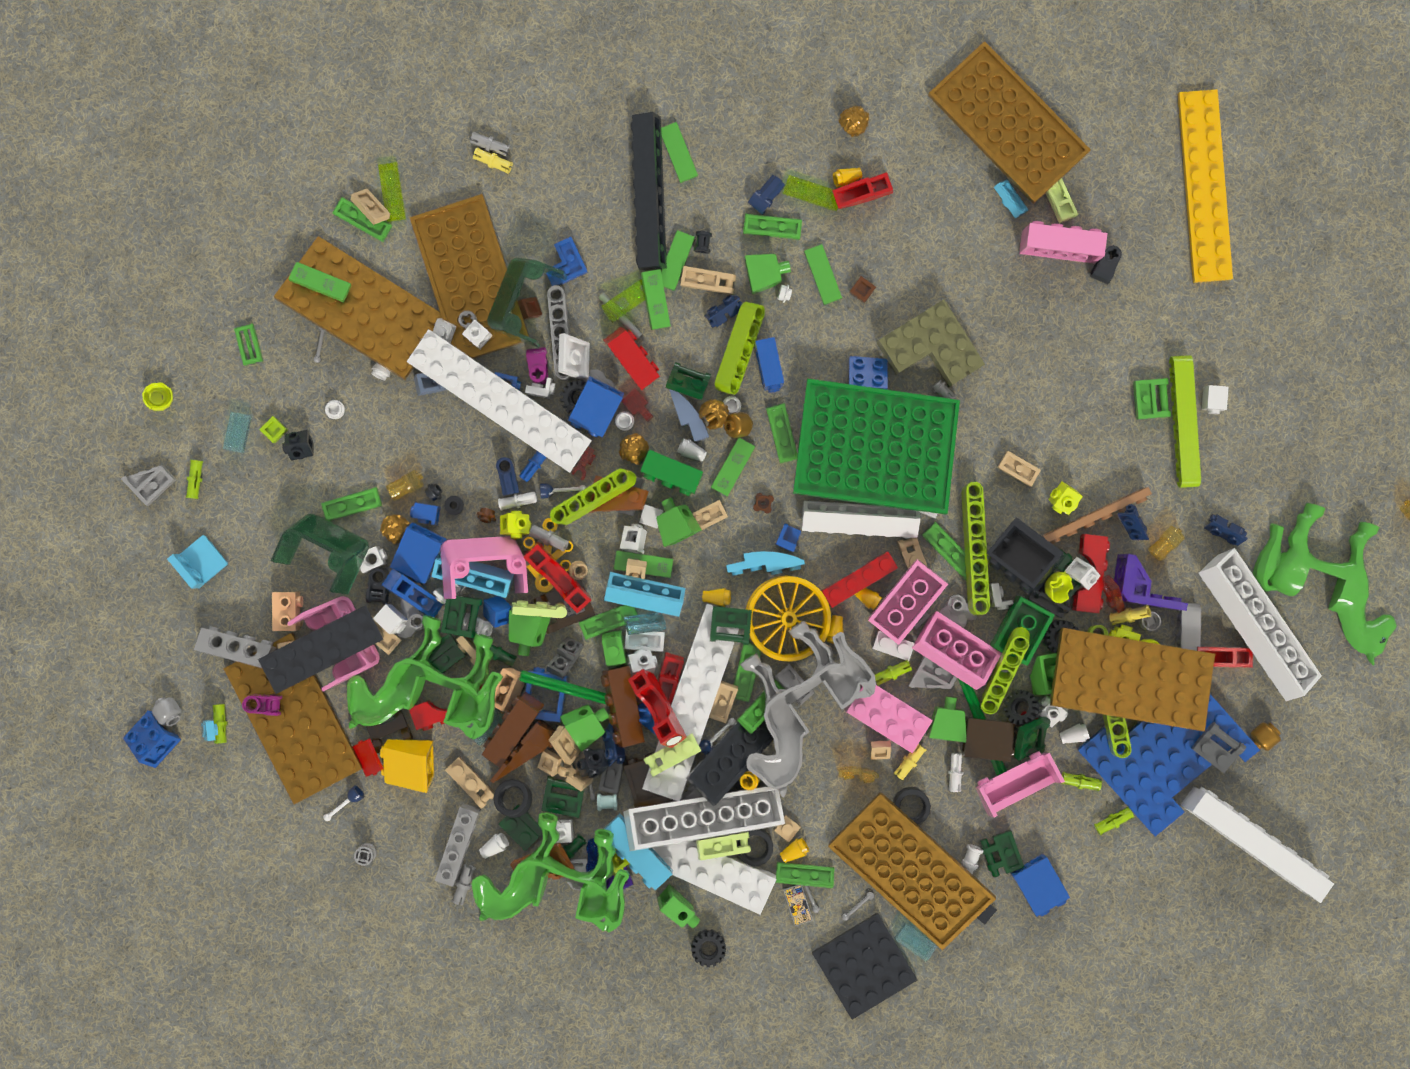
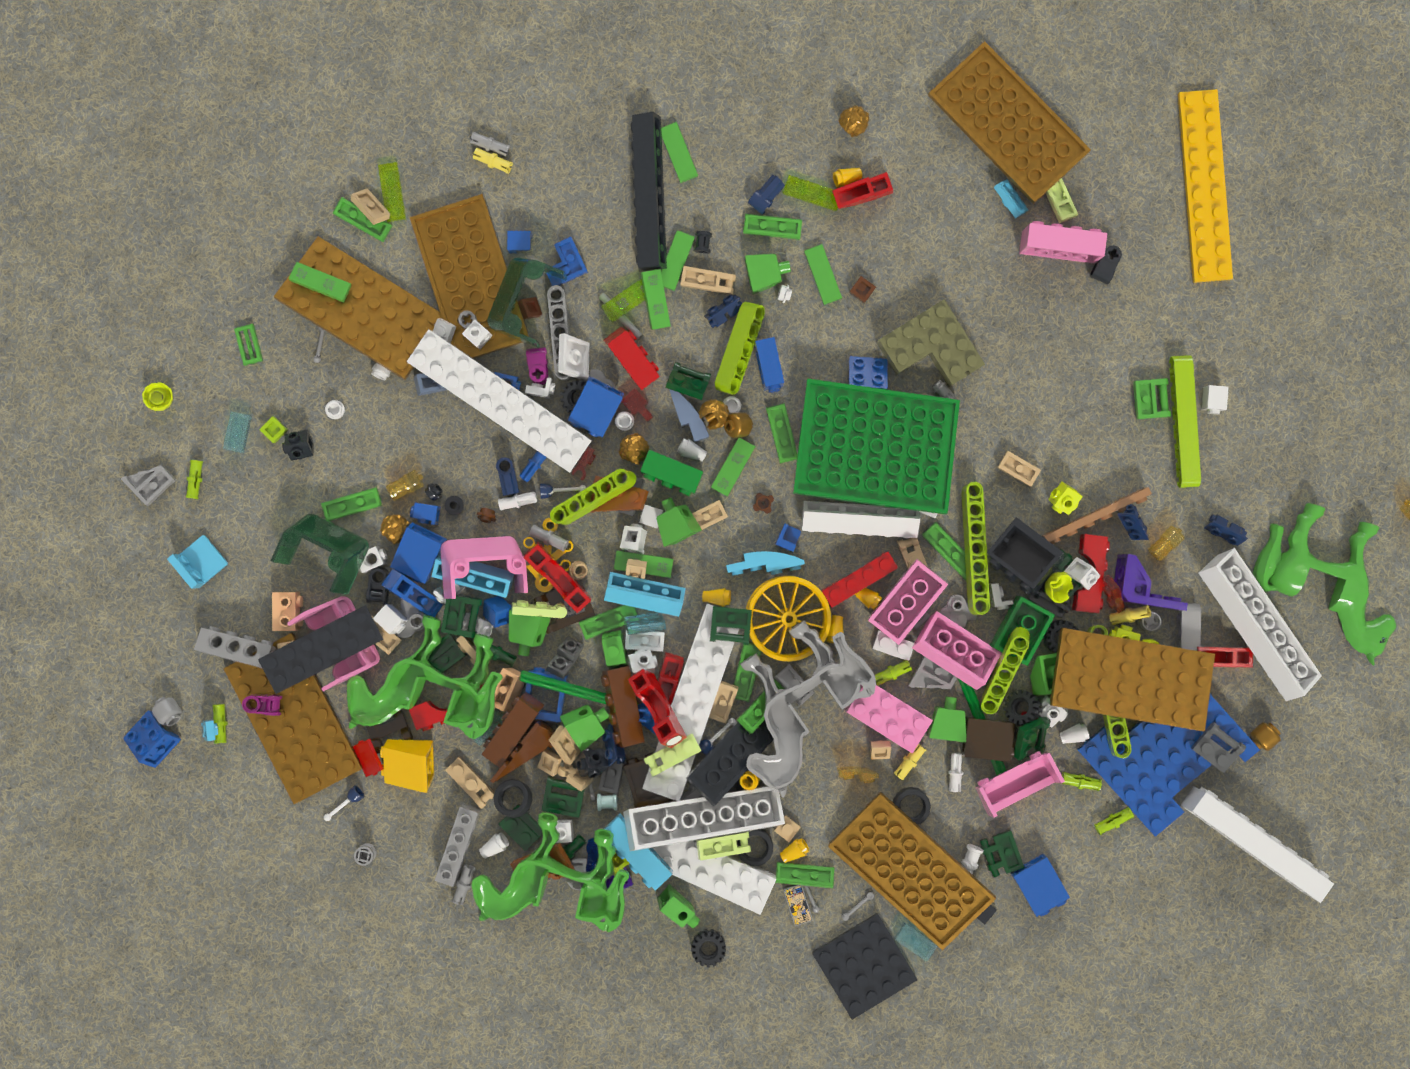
(515, 524): neon yellow brick -> none
(518, 241): none -> blue panel

